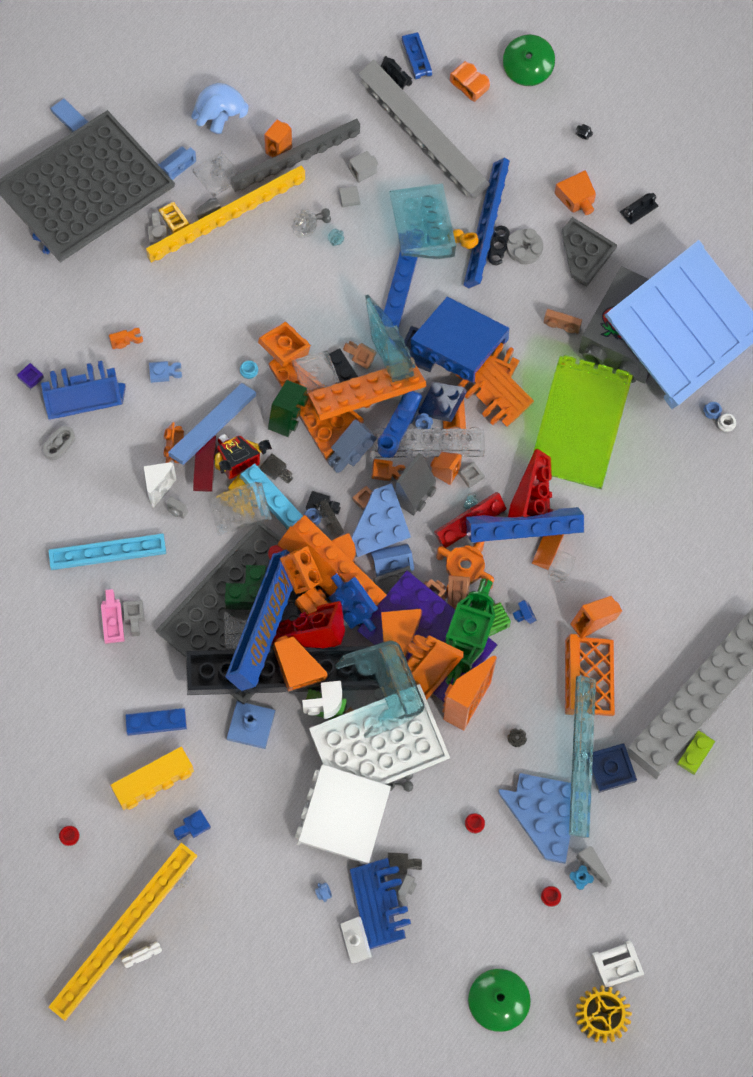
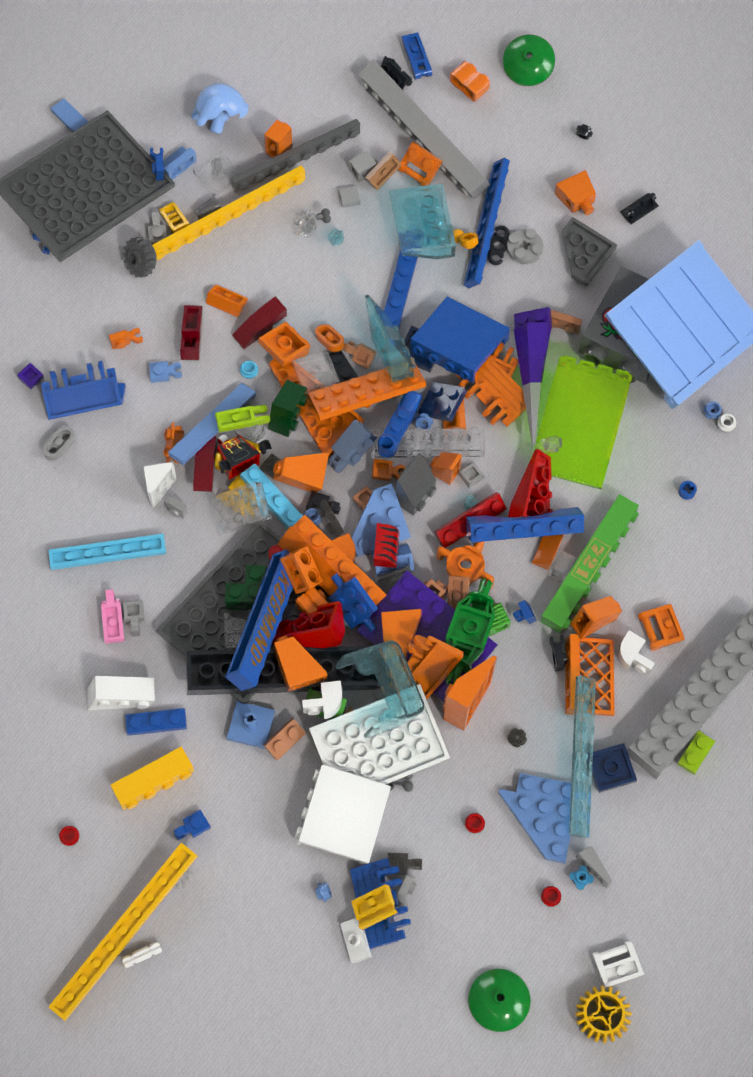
(120, 692): none -> white wedge
(140, 257): none -> dark grey gear
(157, 167): none -> blue plate
(191, 332): none -> dark red slope
(226, 300): none -> orange slope
(241, 418): none -> lime hinge
(251, 433): none -> clear brick
(260, 322): none -> dark red slope
(284, 739): none -> nougat plate
(302, 471): none -> orange slope
(329, 338): none -> orange plate
(374, 906): none -> yellow plate
(383, 170): none -> medium nougat plate
(386, 546): none -> red brick
(422, 159): none -> orange plate
(532, 340): none -> dark purple plate
(547, 445): none -> clear piece
(559, 658): none -> black plate
(589, 564): none -> bright green brick
(629, 654): none -> white brick
(667, 625): none -> orange plate
(691, 486): none -> blue bush

